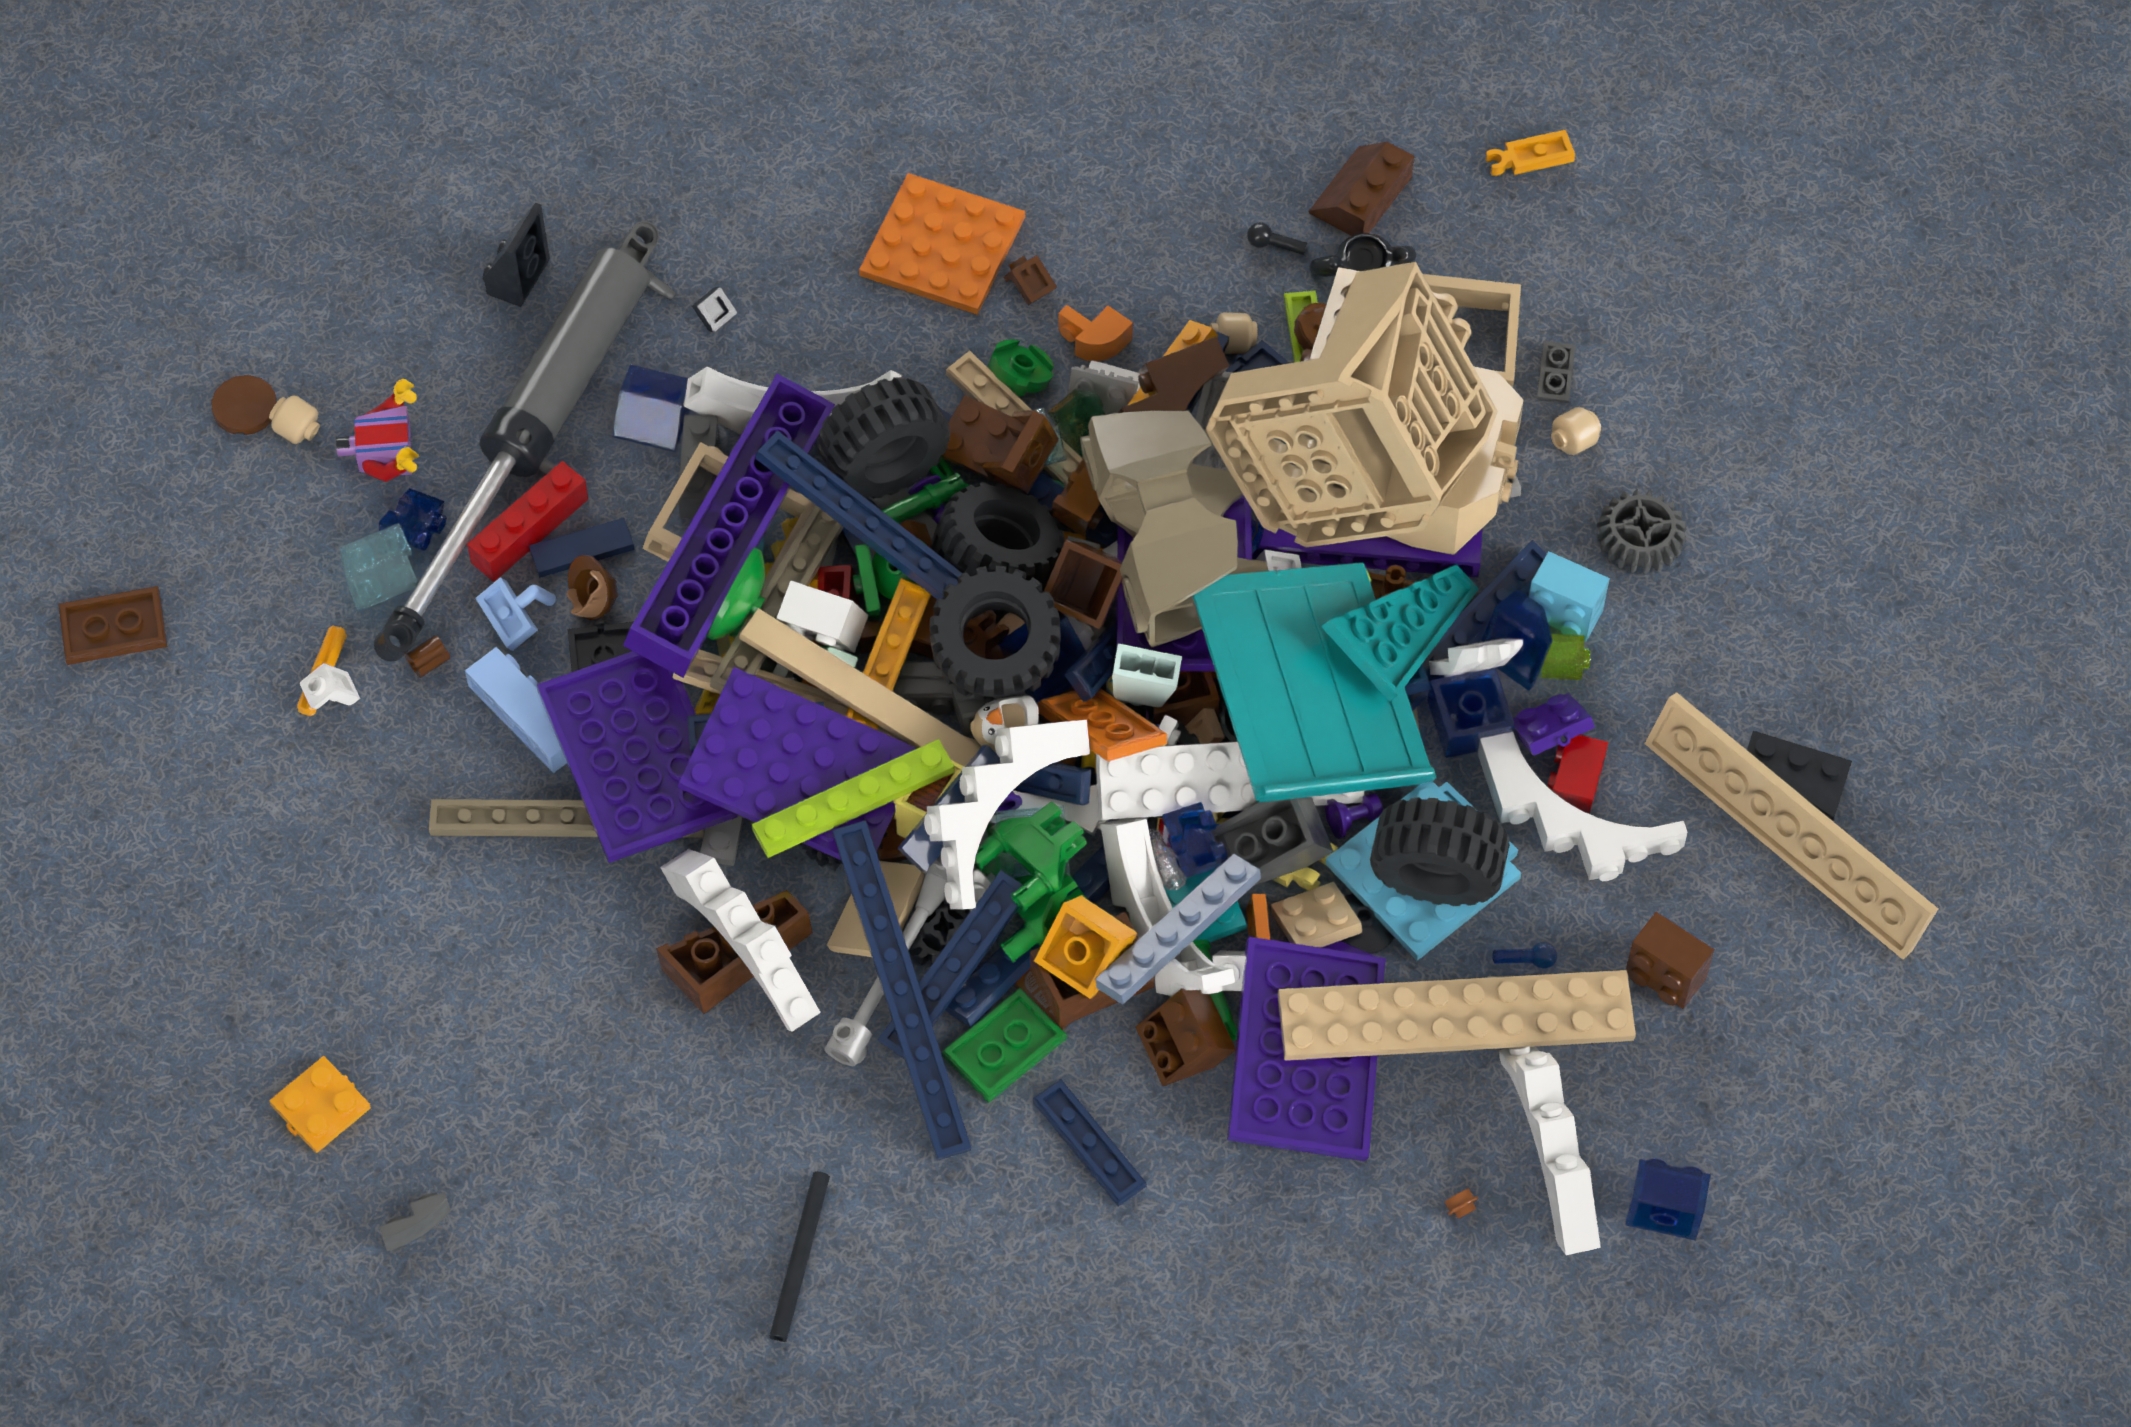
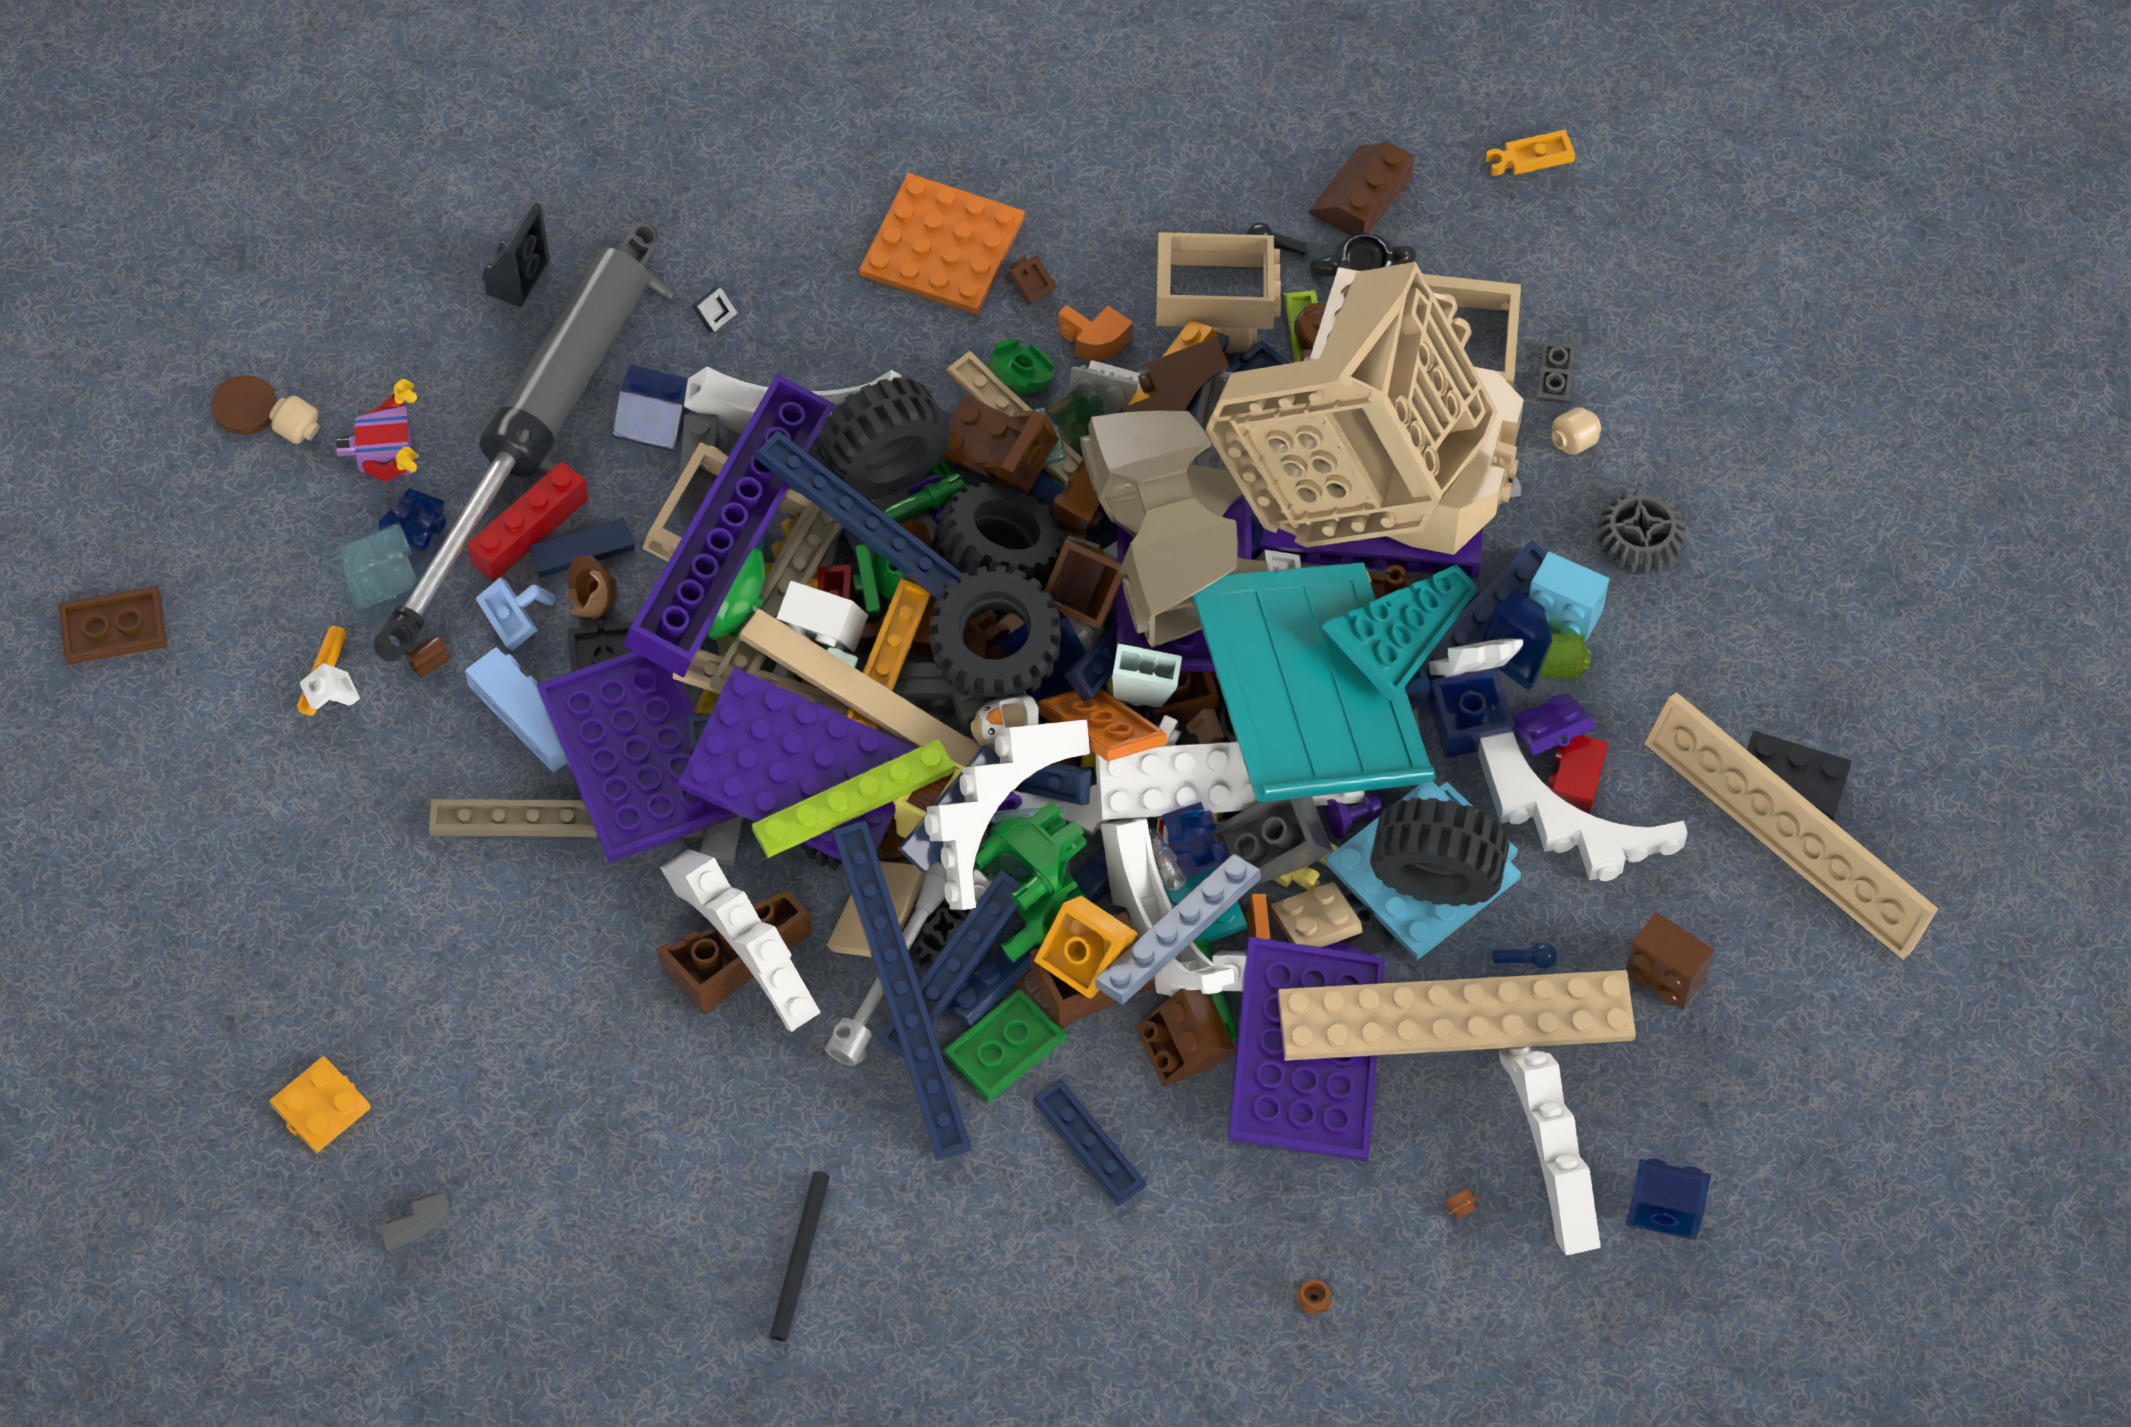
(1218, 251): none -> tan window
(1317, 1288): none -> dark orange plate

